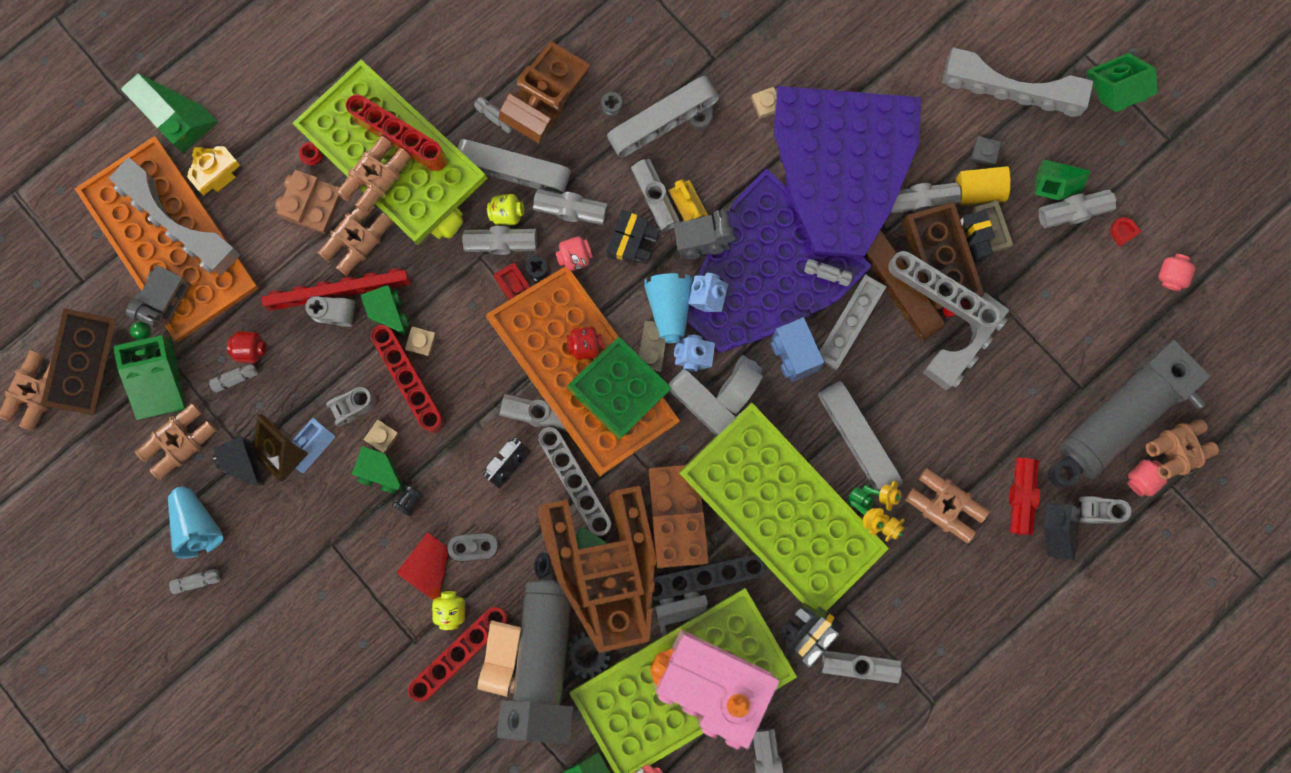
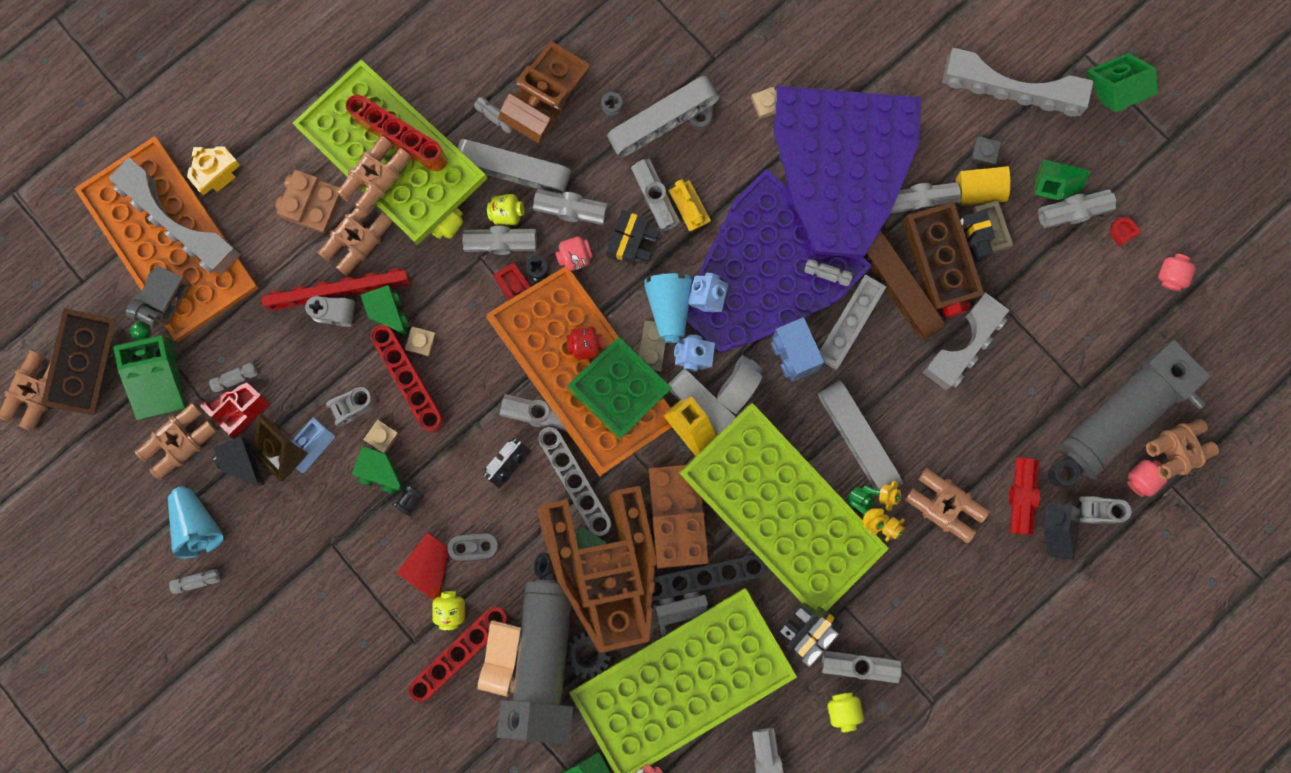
(173, 114): green wedge -> none
(236, 408): none -> red slope
(246, 347): red head -> none
(304, 152): red plate -> none
(691, 424): none -> yellow slope
(704, 235): dark grey hinge -> none
(714, 687): bright pink piece -> none
(845, 711): none -> neon yellow head
(956, 290): light grey beam -> none

